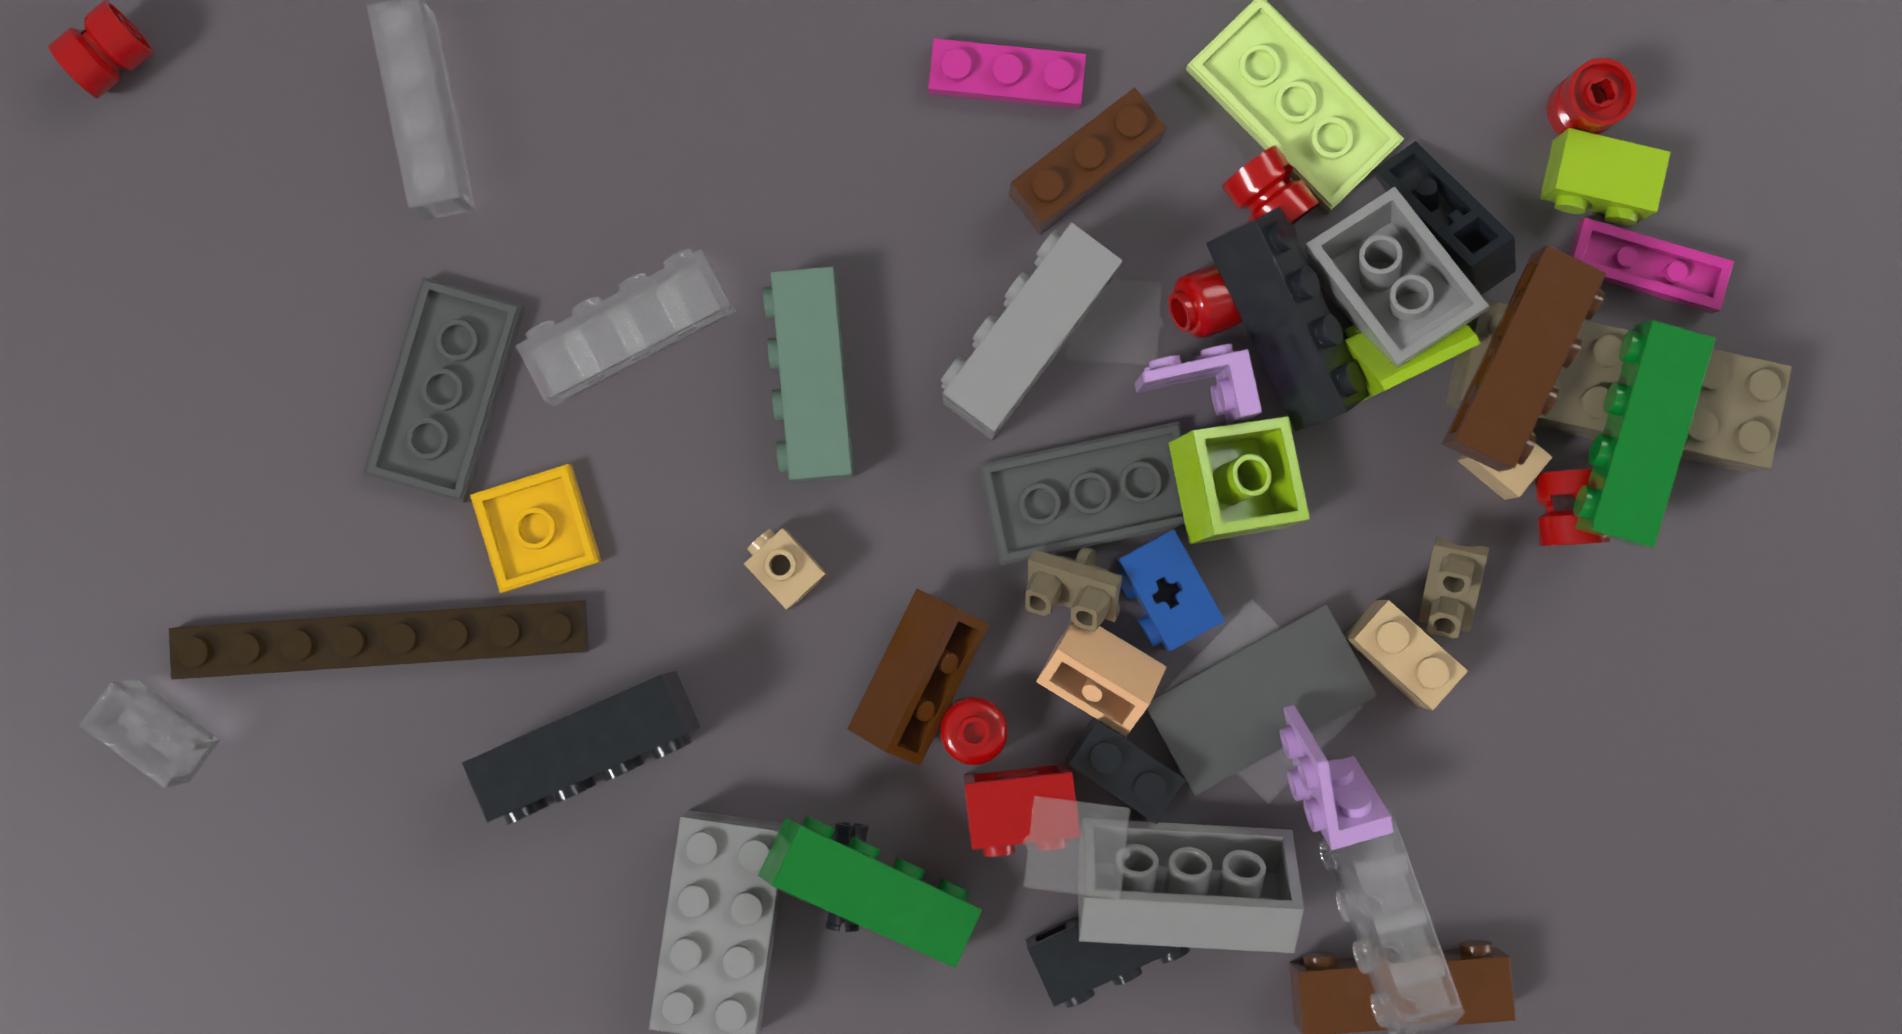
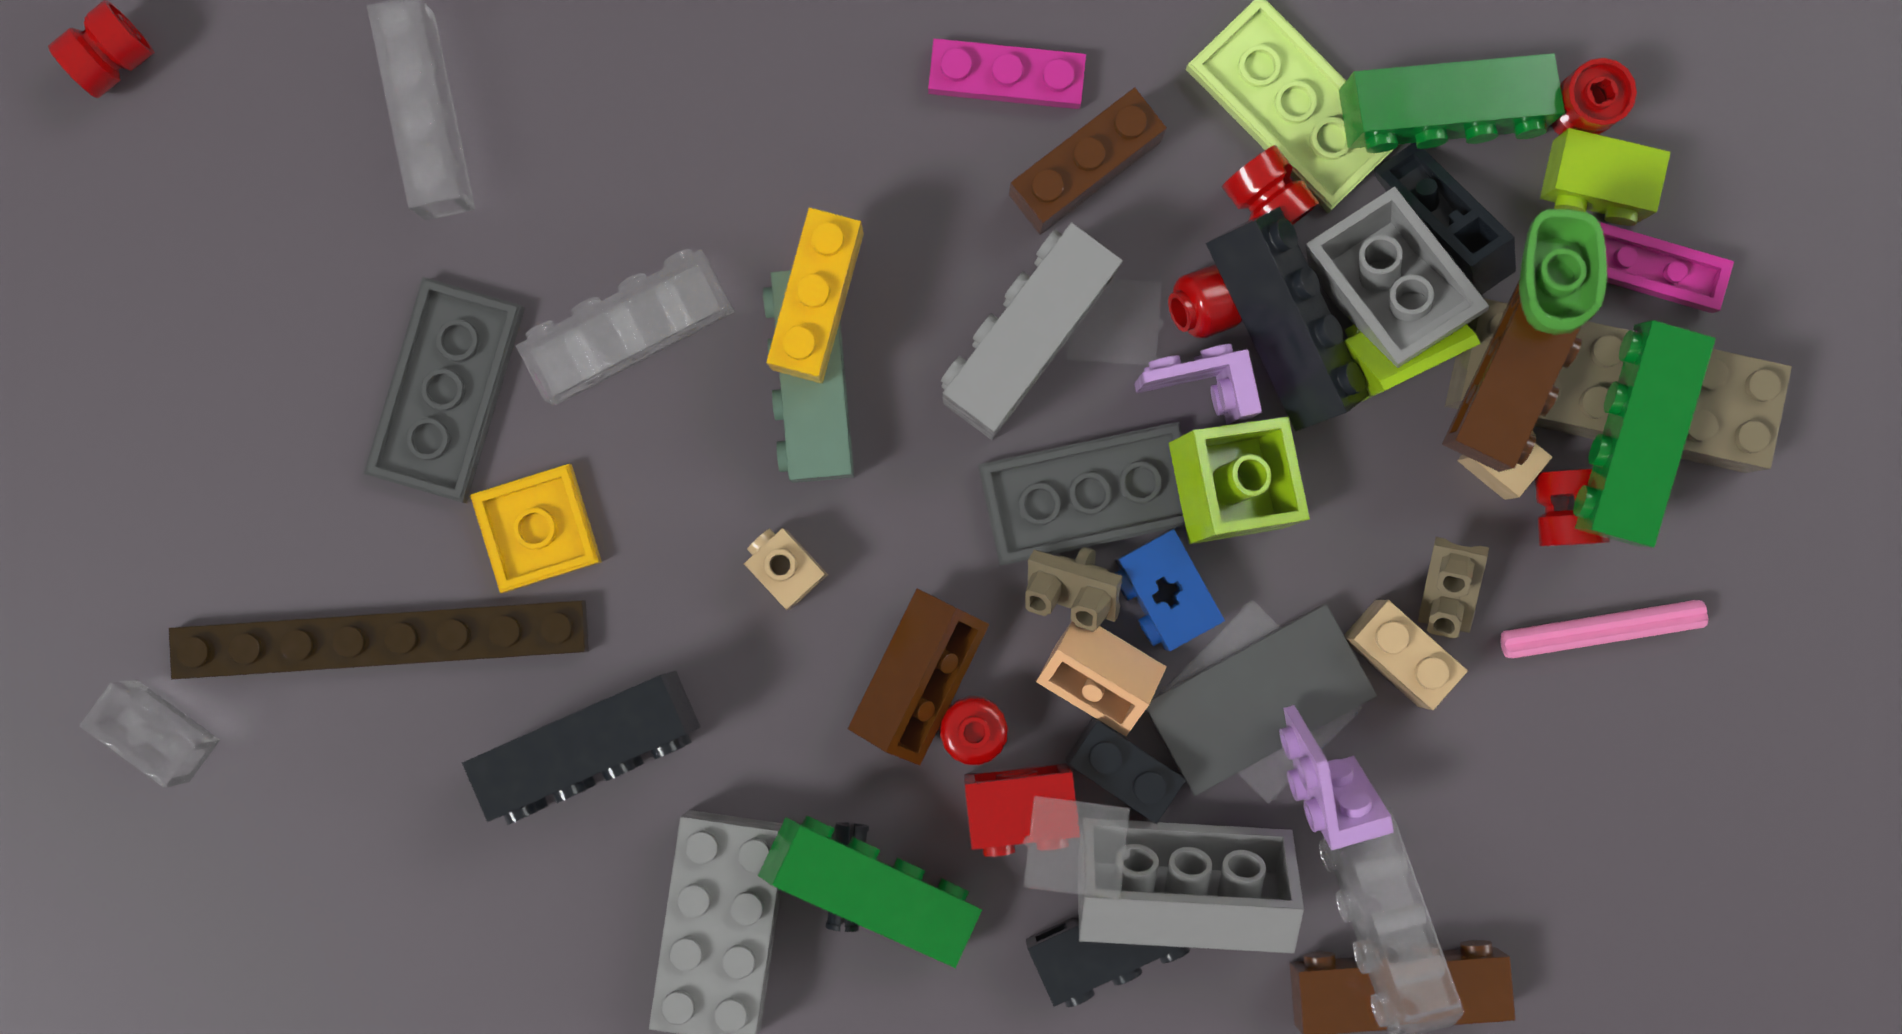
(815, 295): none -> yellow brick
(1451, 102): none -> green brick
(1563, 270): none -> bright green piece
(1604, 629): none -> bright pink axle

